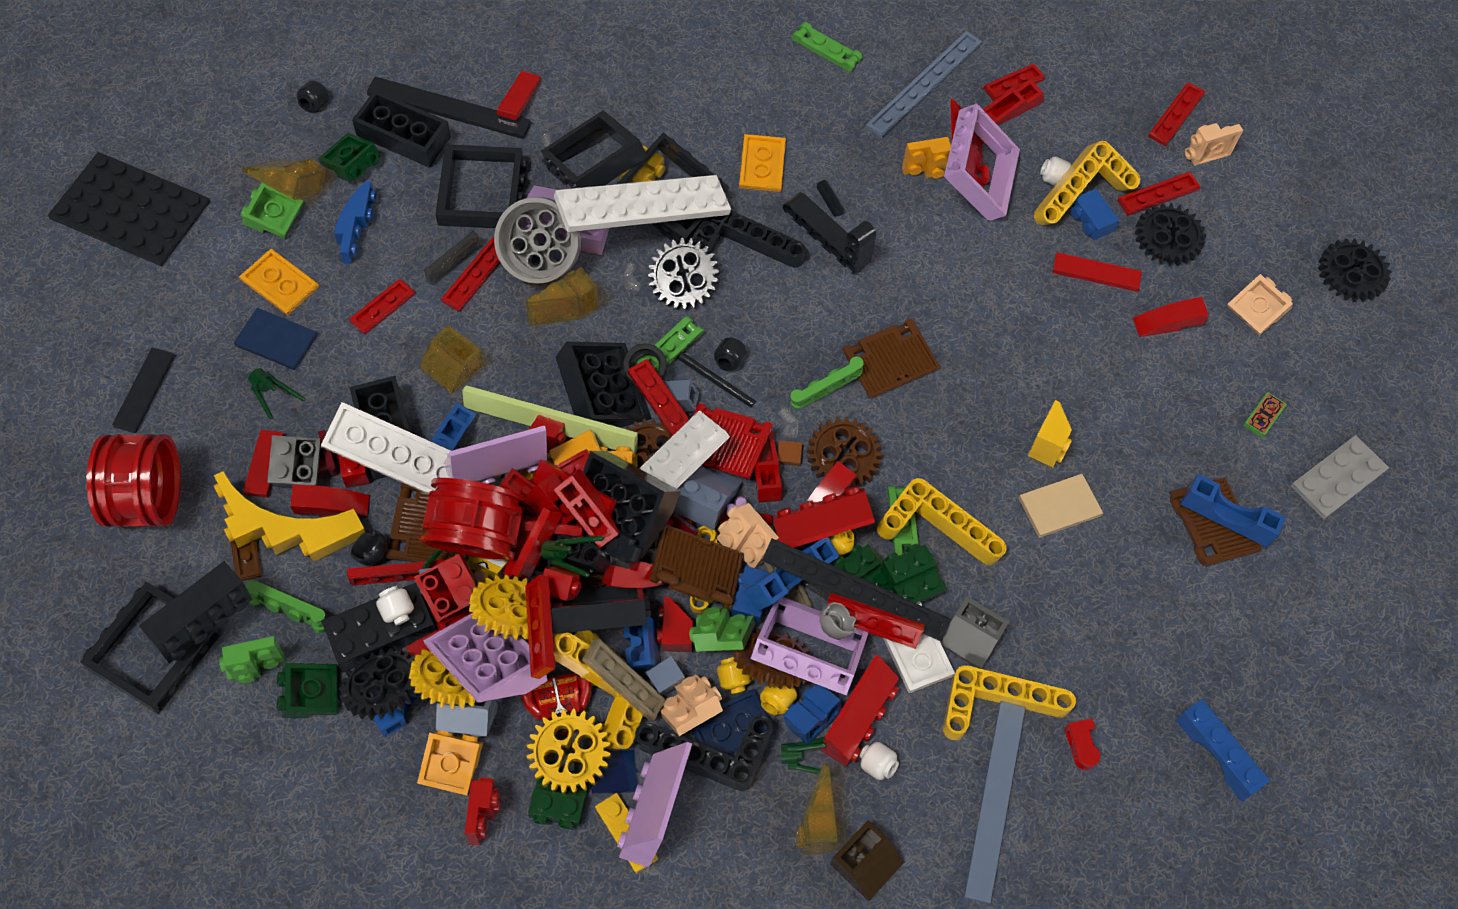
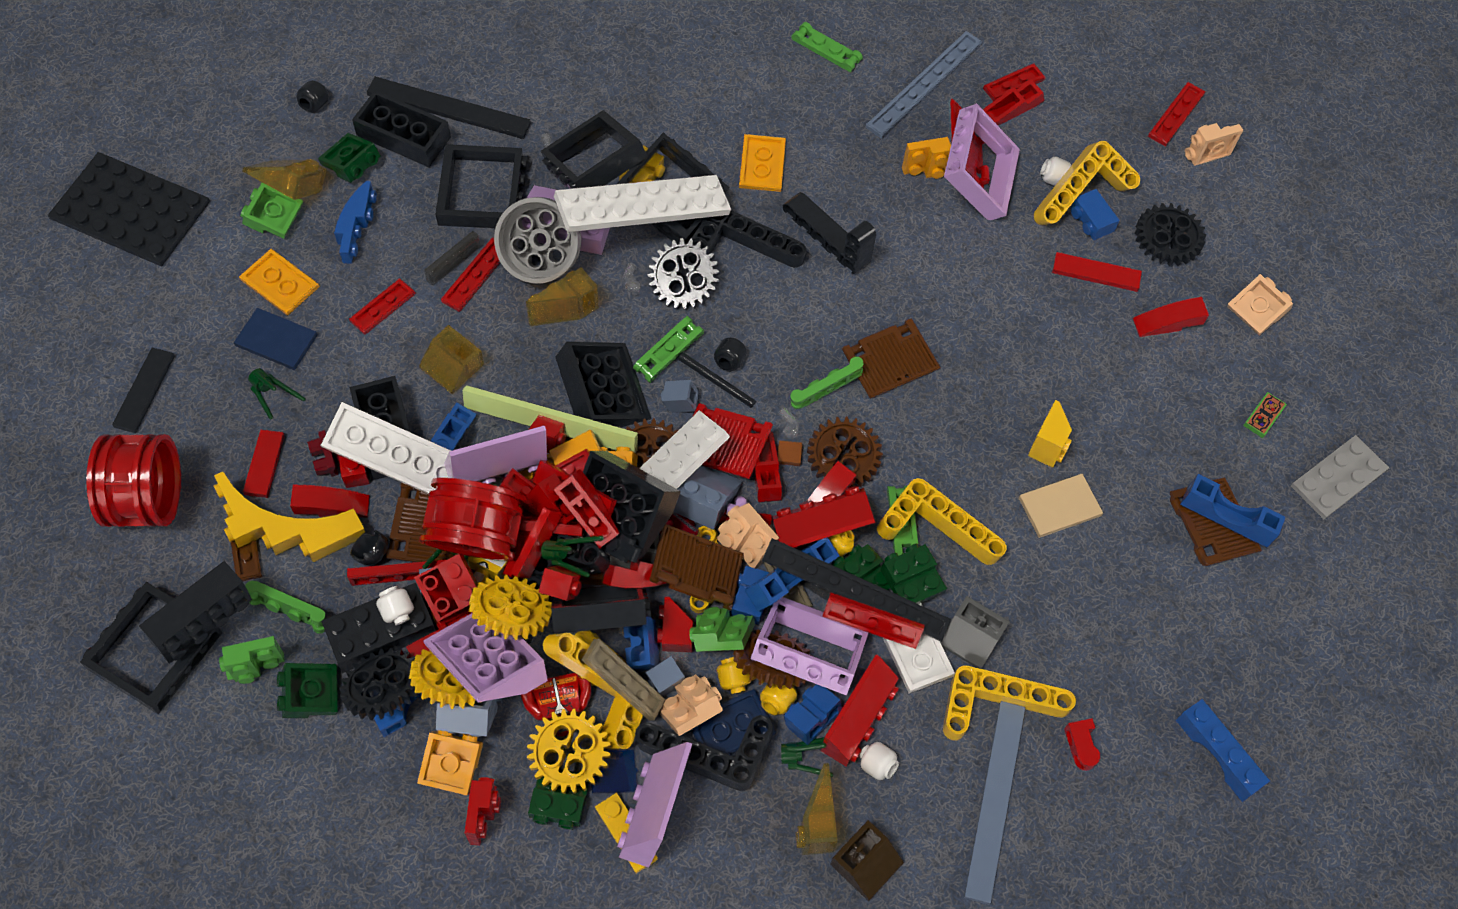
(293, 461): dark grey slope -> none
(518, 95): red tile -> none
(539, 627): red plate -> none
(645, 349): black tyre -> none
(658, 396): red tile -> none
(830, 198): black axle -> none
(836, 621): light grey hair -> none
(1158, 193): red tile -> none
(1361, 269): black gear -> none

